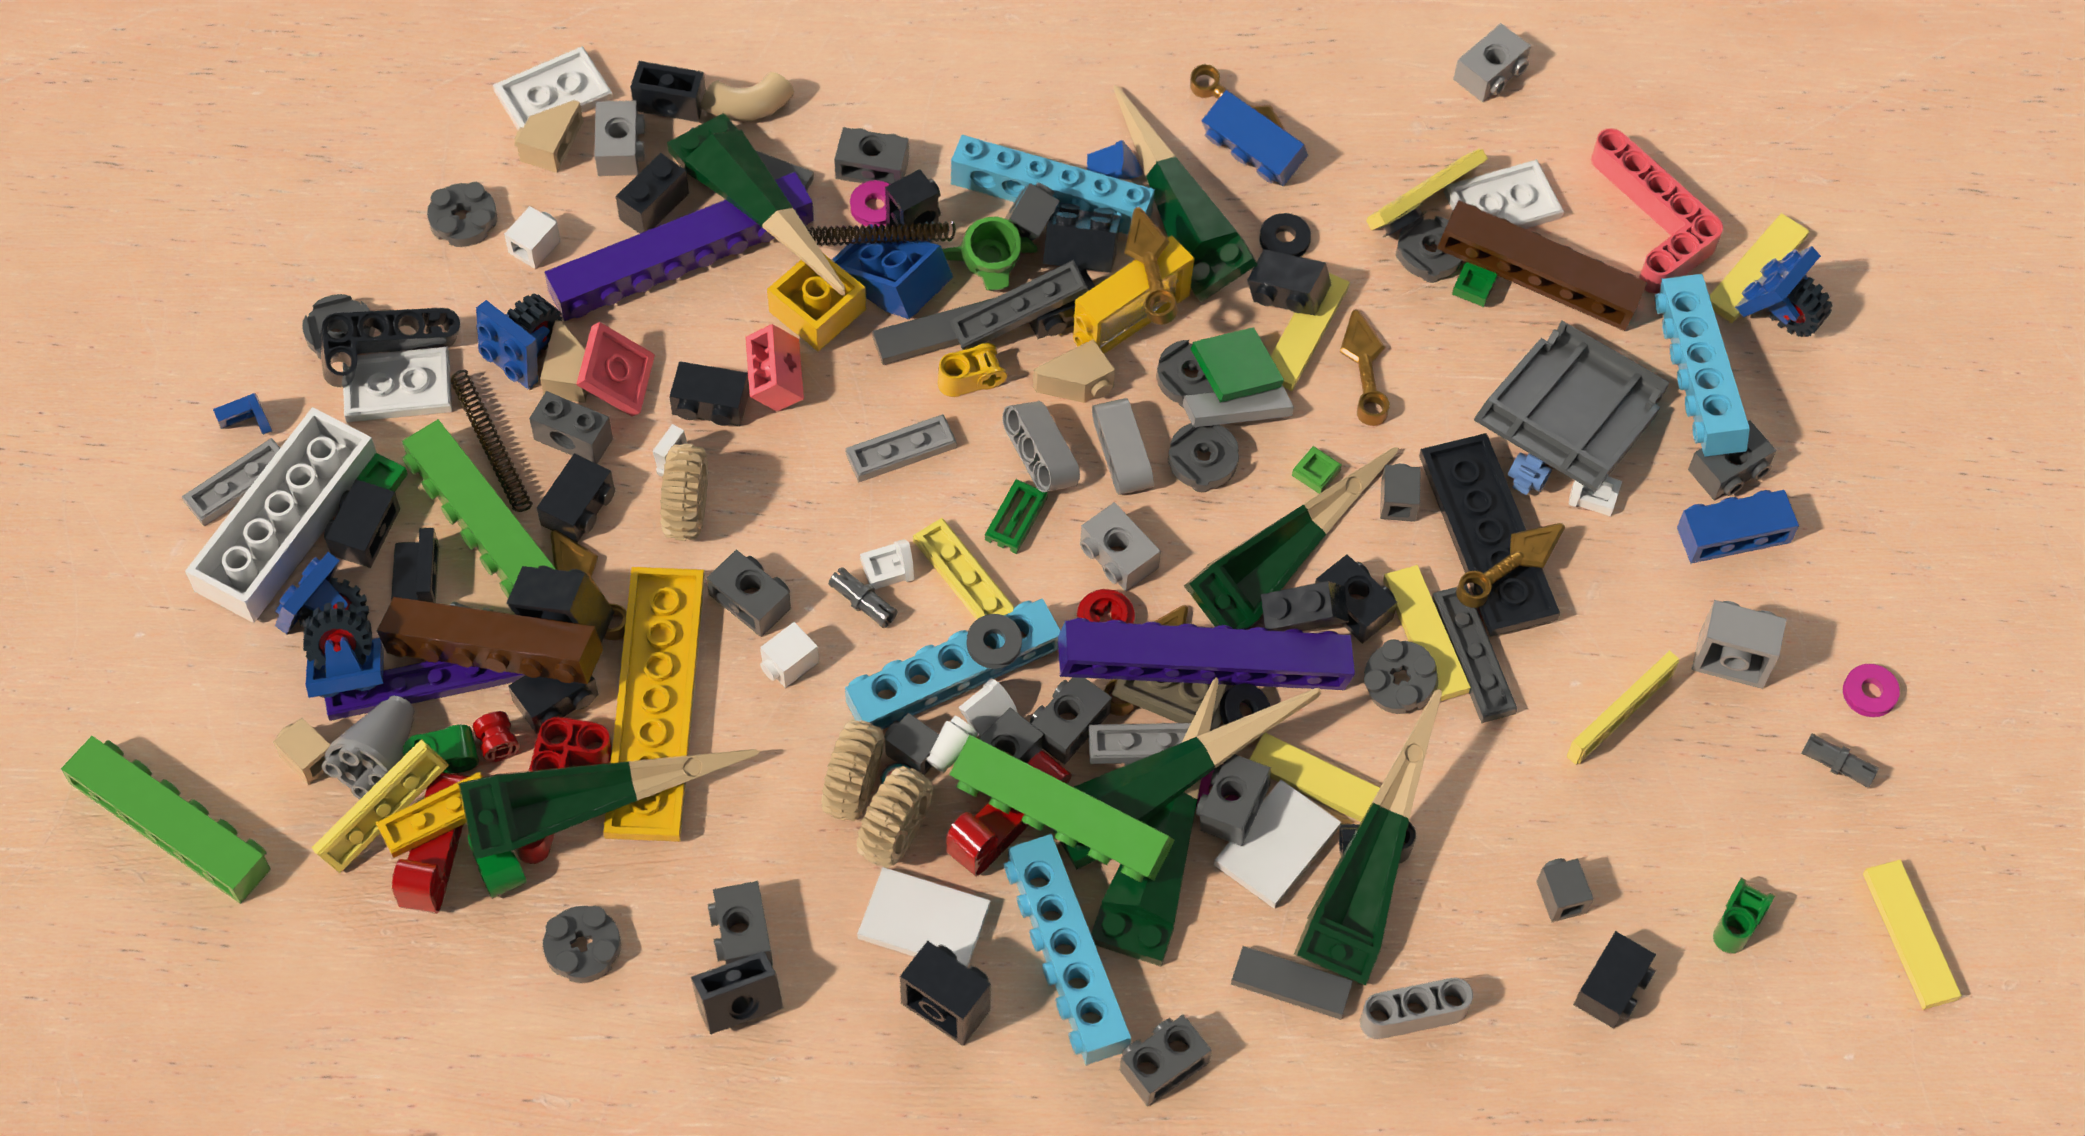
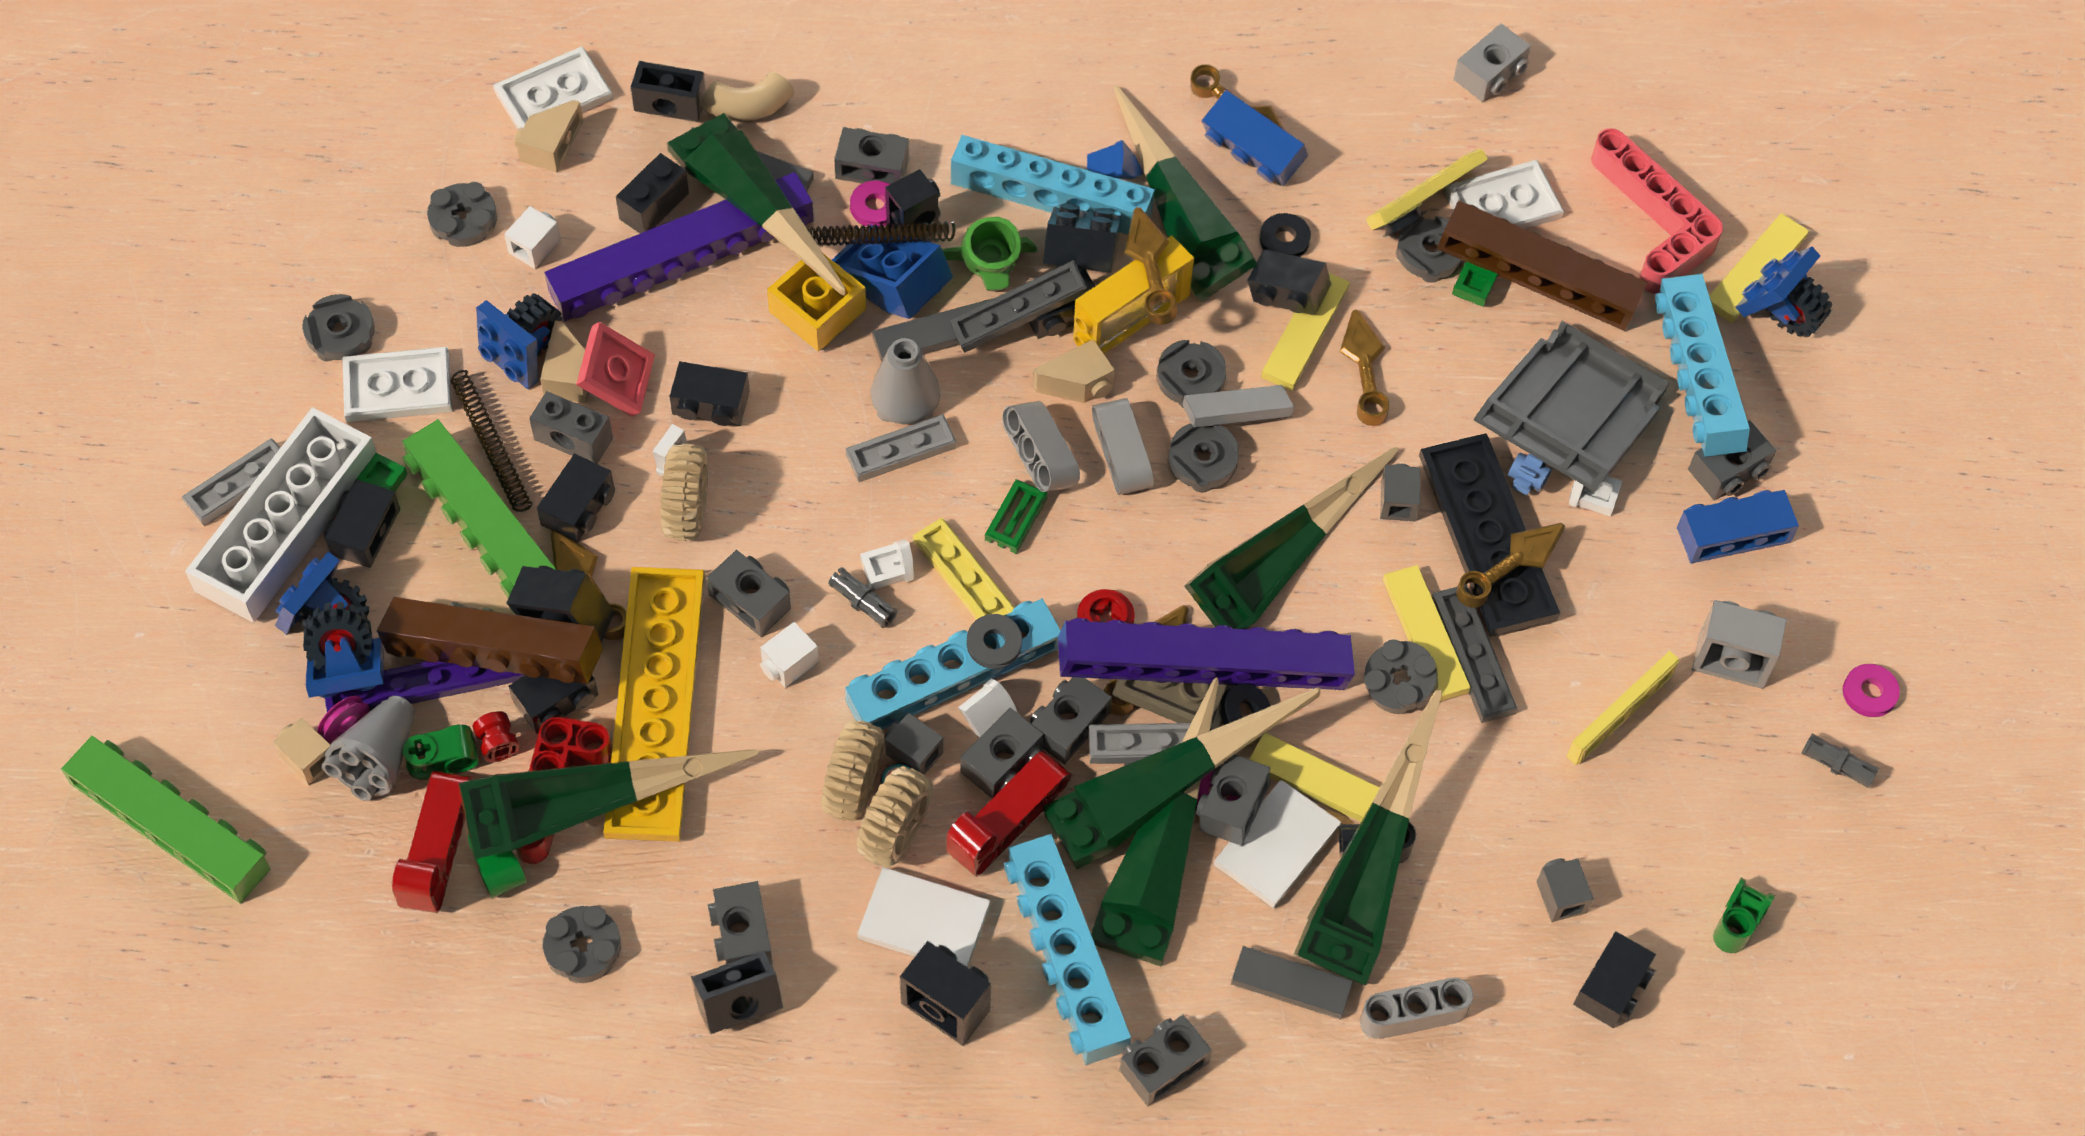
(241, 410): blue tile -> none
(342, 717): none -> dark pink piece
(385, 798): light yellow tile -> none
(390, 340): black beam -> none
(416, 568): black panel -> none
(424, 820): yellow tile -> none
(618, 138): light grey brick -> none
(774, 367): coral brick -> none
(905, 385): none -> light grey cone
(950, 743): white cone -> none
(972, 371): yellow piece -> none
(1032, 210): dark grey brick -> none
(1062, 807): bright green brick -> none
(1112, 529): light grey brick -> none
(1237, 364): green tile -> none
(1305, 607): black brick -> none
(1316, 470): bright green tile -> none
(1367, 614): black brick -> none
(1912, 934): light yellow tile -> none

